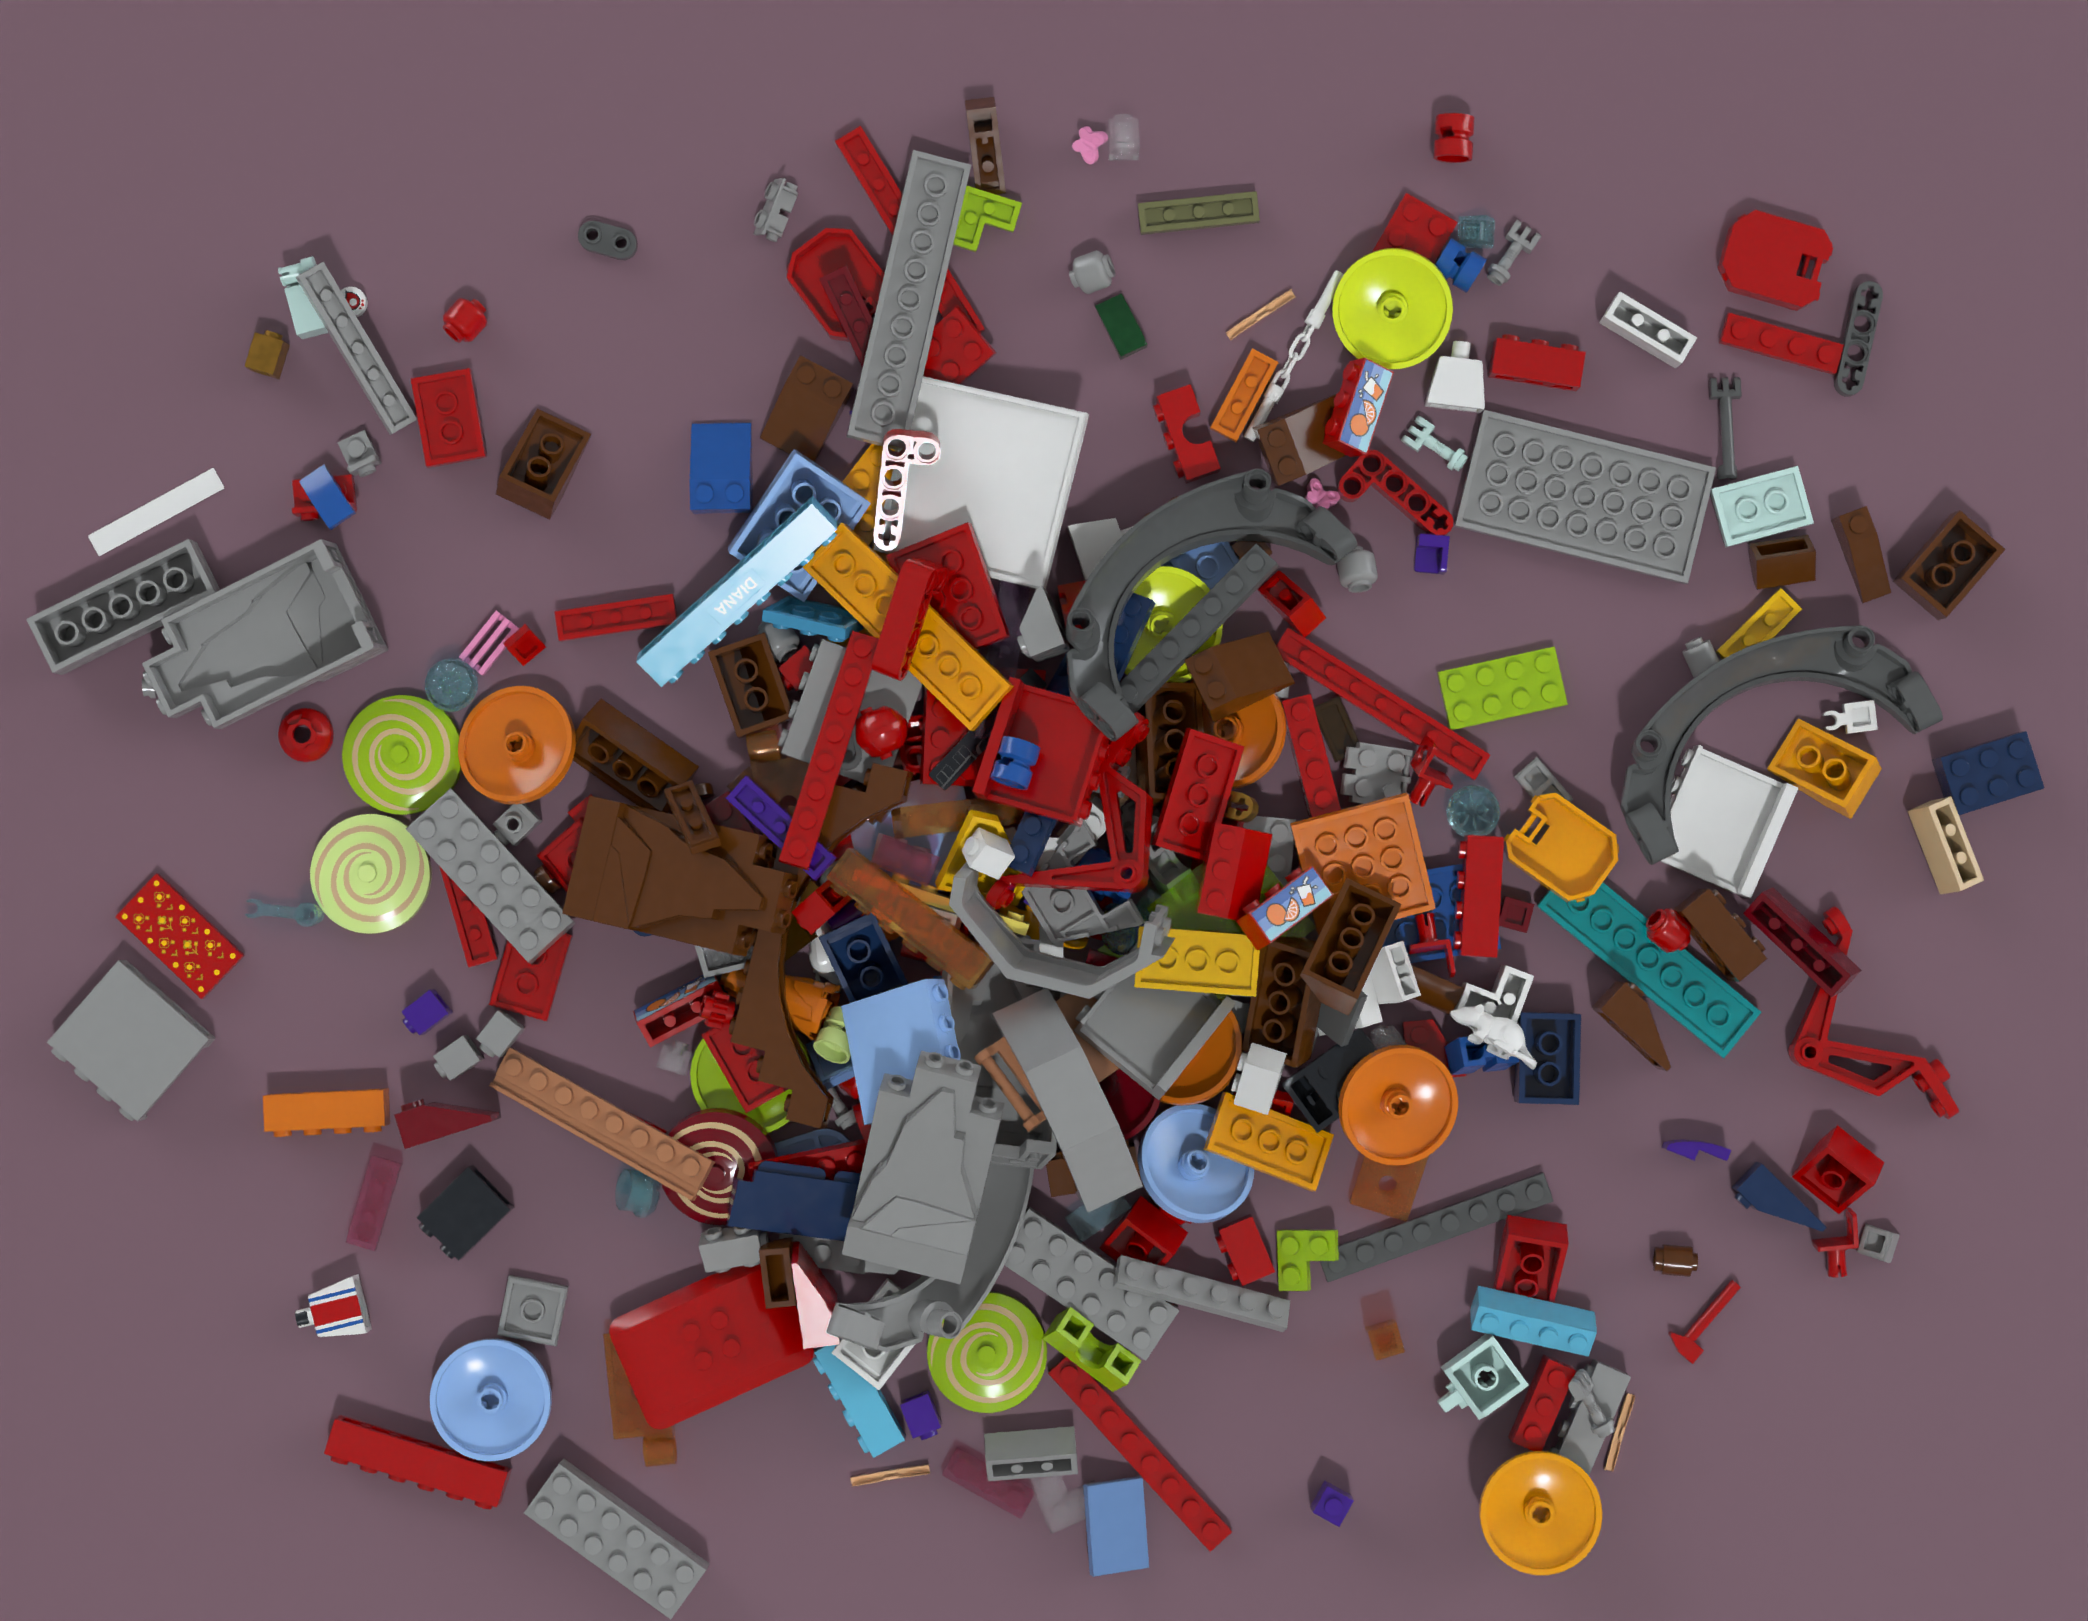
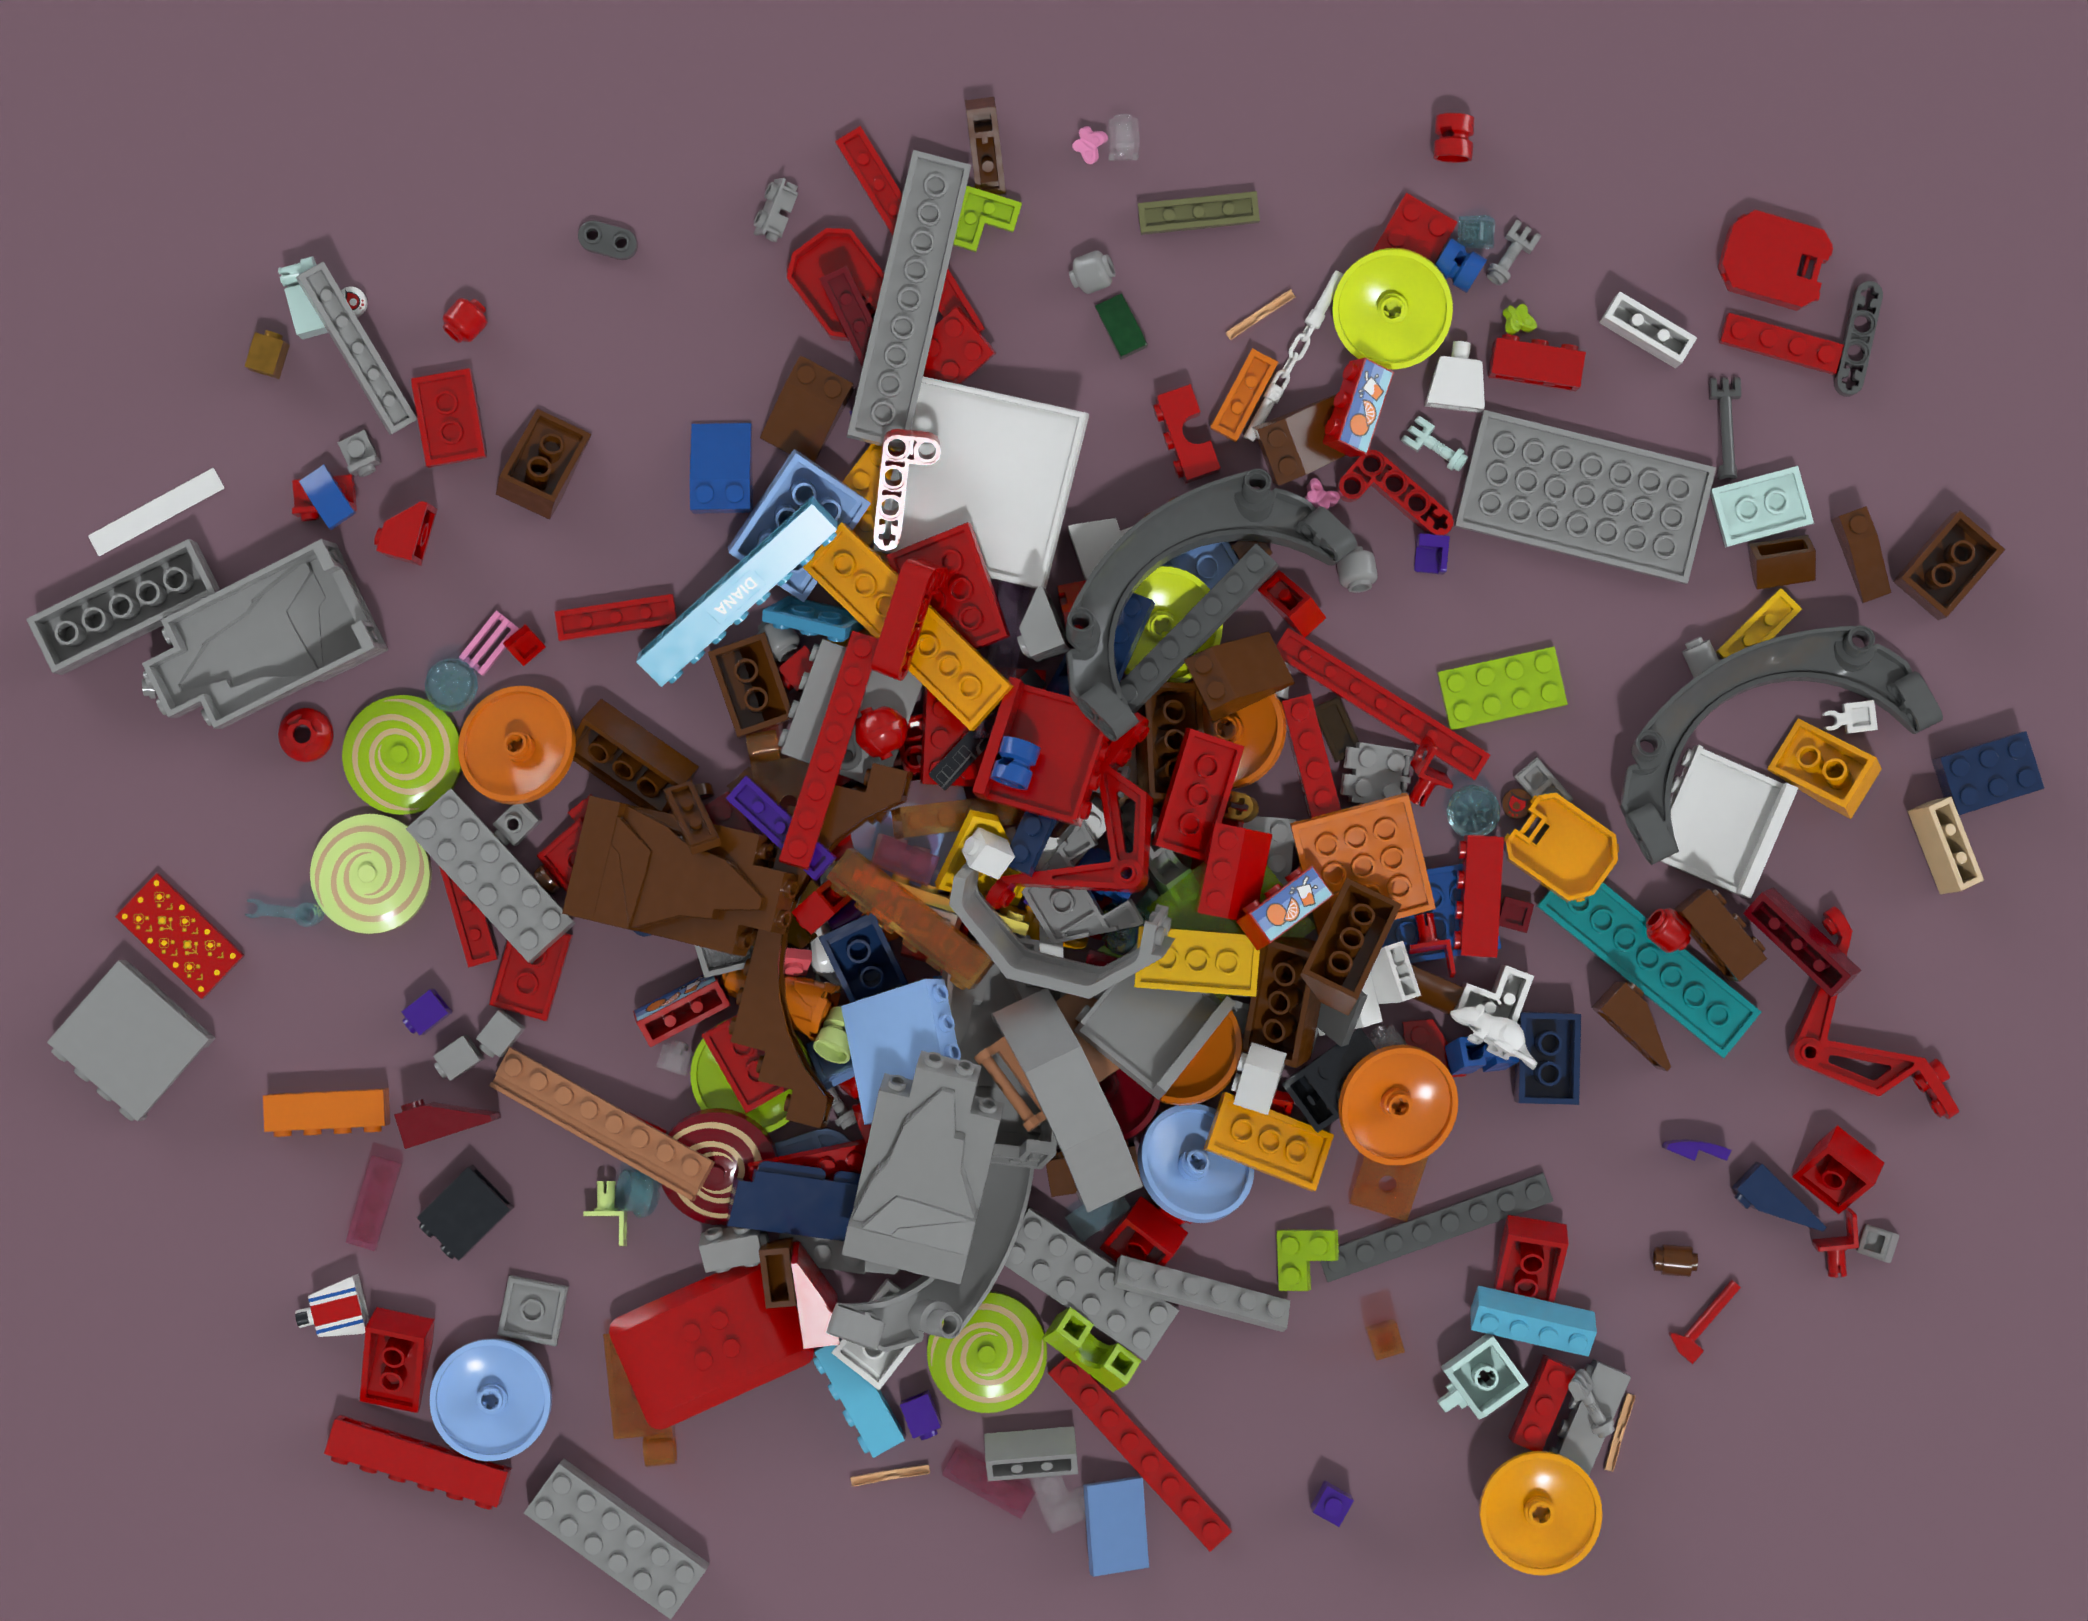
(396, 1359): none -> red slope
(407, 533): none -> red slope
(606, 1207): none -> yellowish green bracket
(717, 1009): red gear -> none
(797, 962): none -> coral plate
(1245, 1250): red brick -> none
(1516, 803): none -> reddish brown tile
(1518, 319): none -> lime piece

